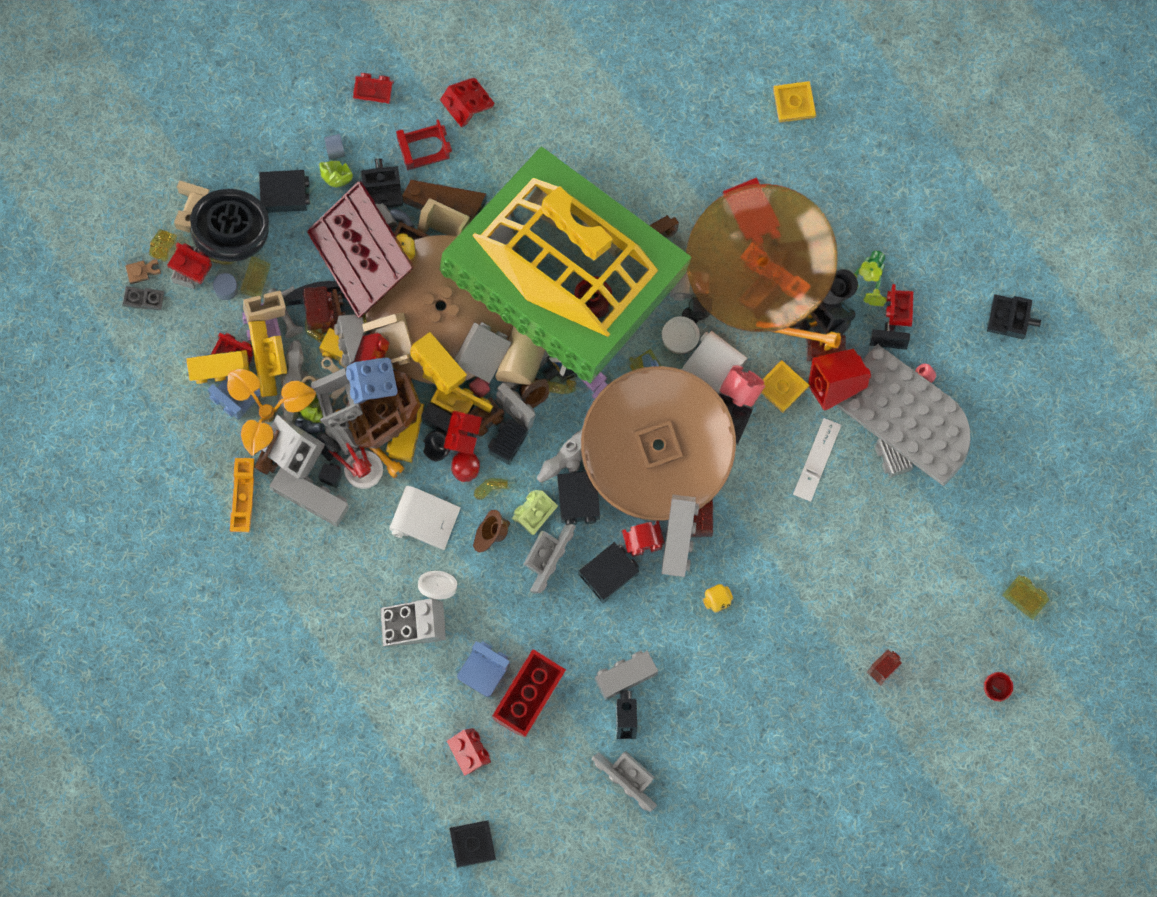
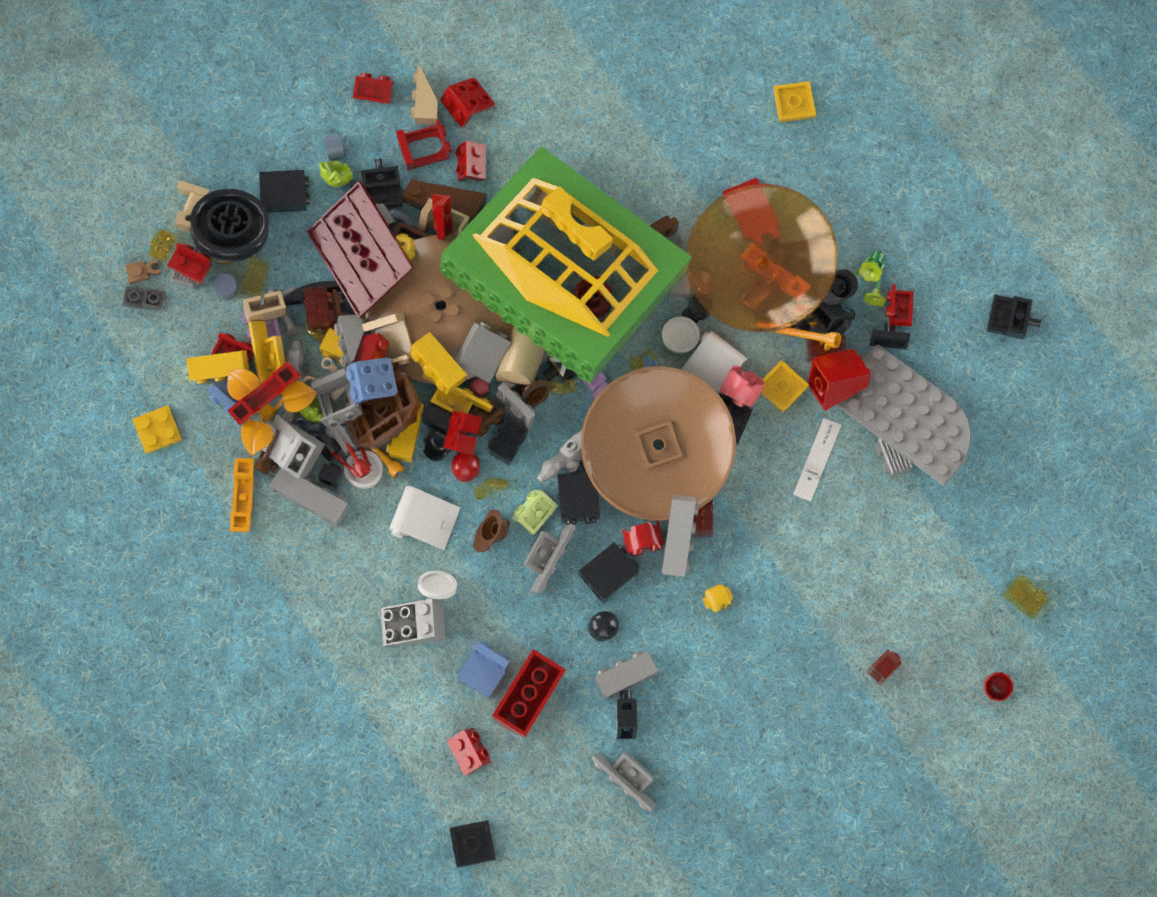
(157, 429): none -> yellow plate
(264, 393): none -> red arch
(426, 104): none -> tan slope
(442, 215): none -> red bracket
(471, 161): none -> bracket
(603, 626): none -> black hair
(927, 372): coral piece -> none

